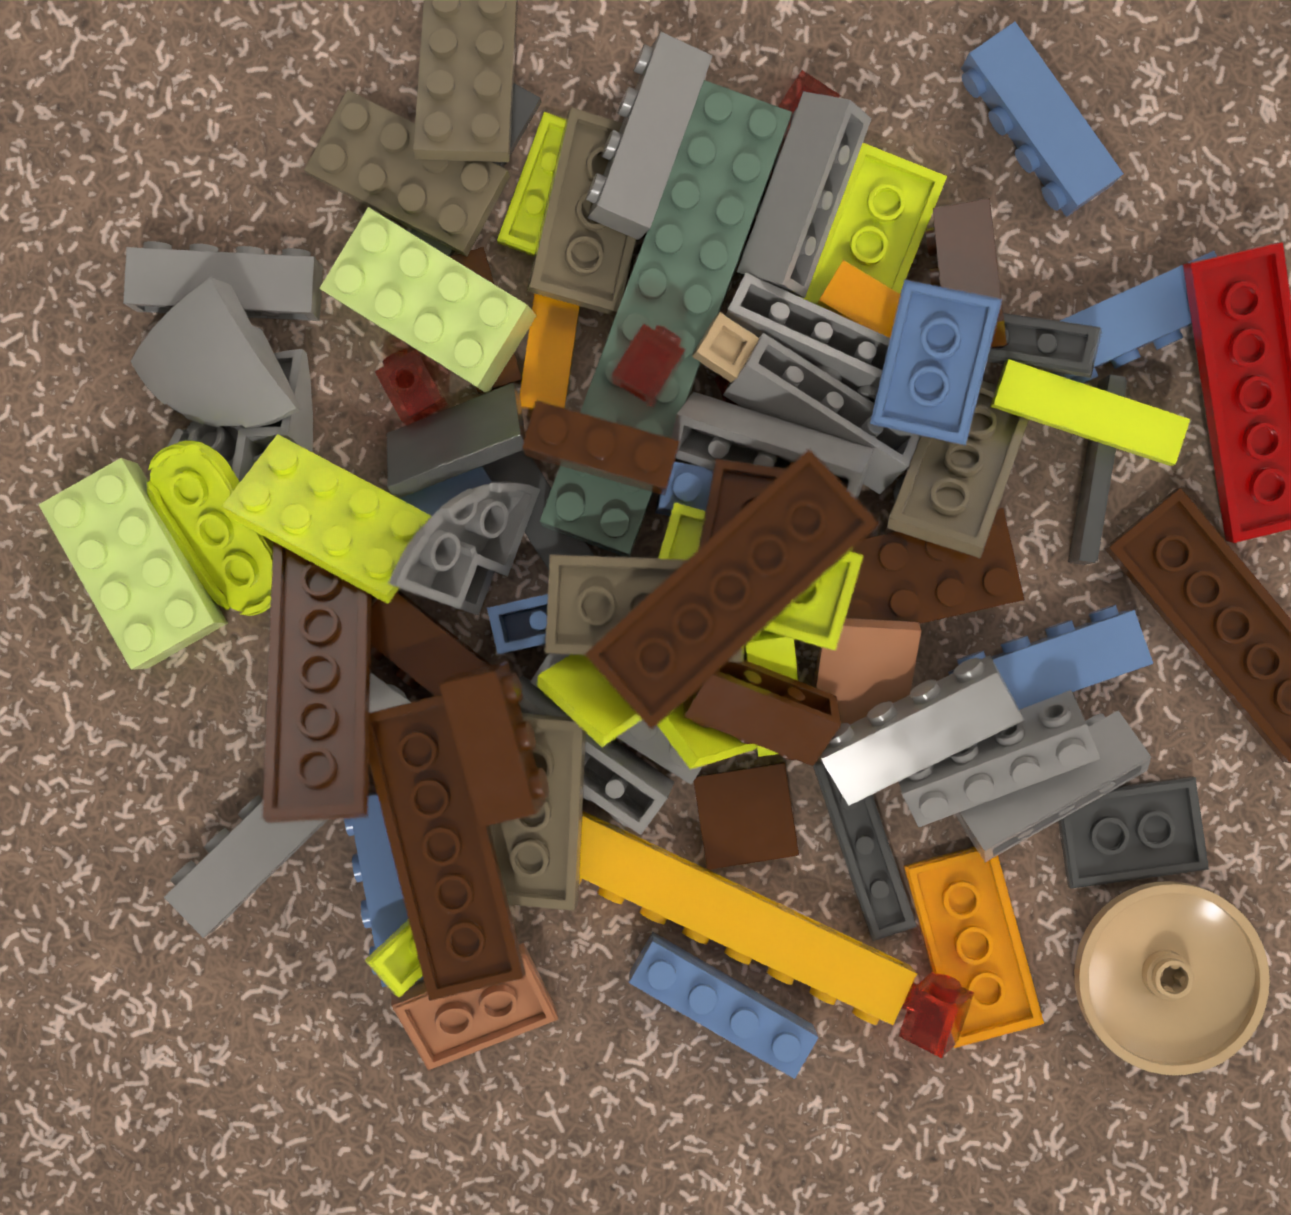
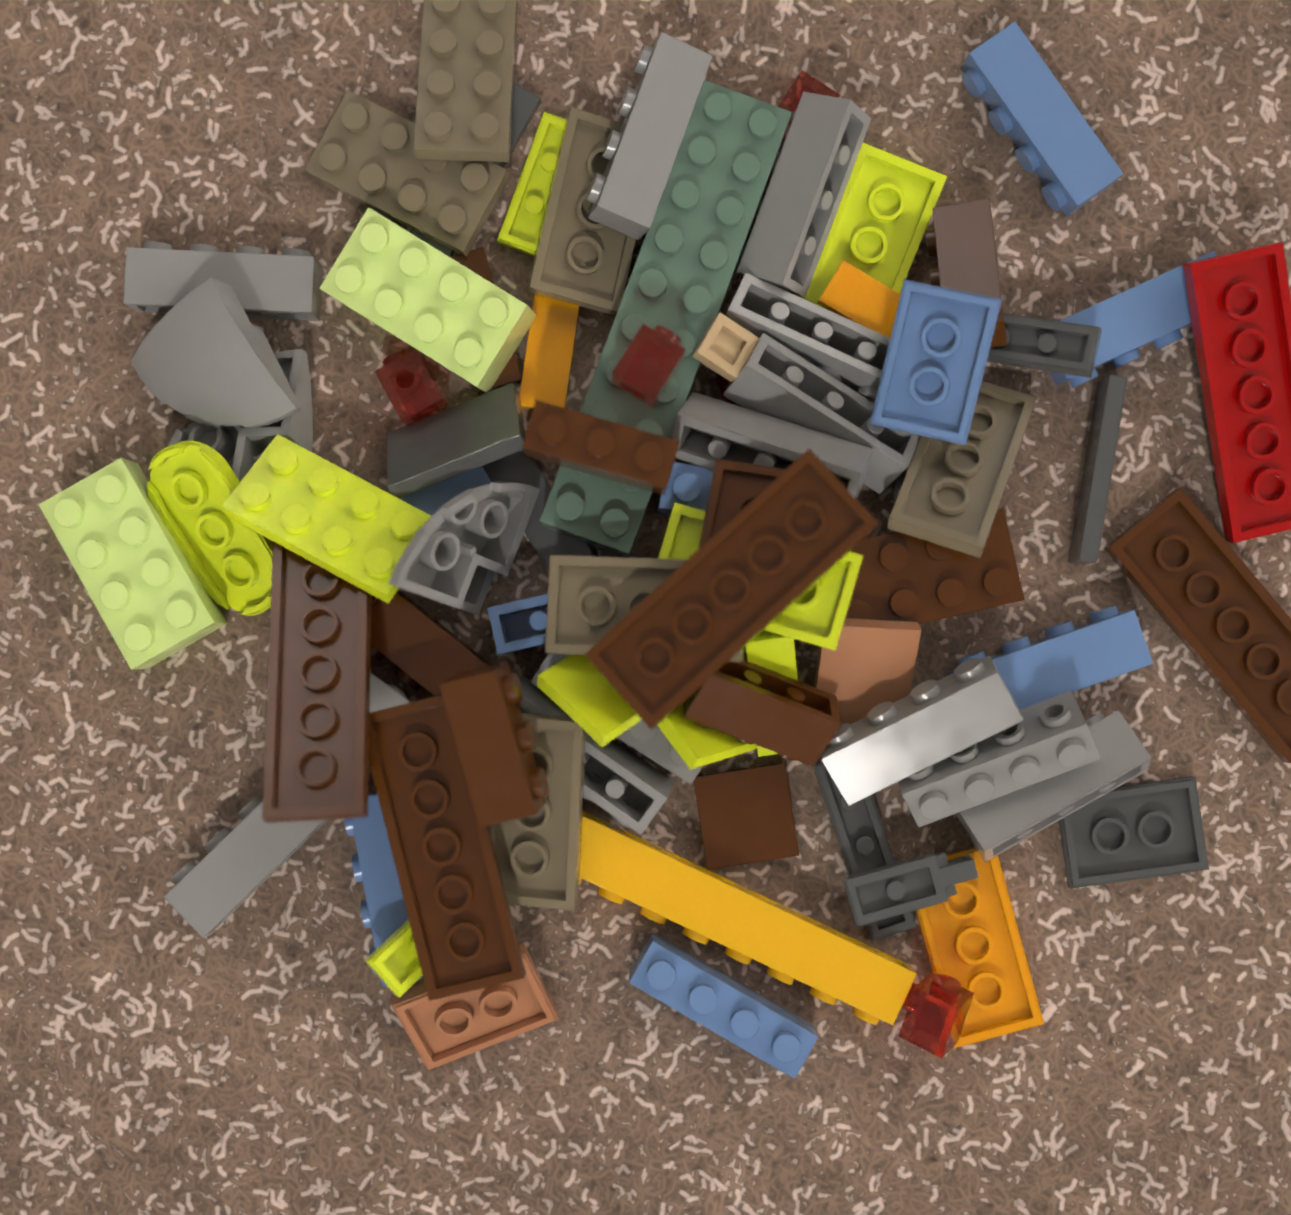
(906, 886): none -> dark grey hinge
(1090, 412): neon yellow tile -> none
(1171, 978): tan dish -> none

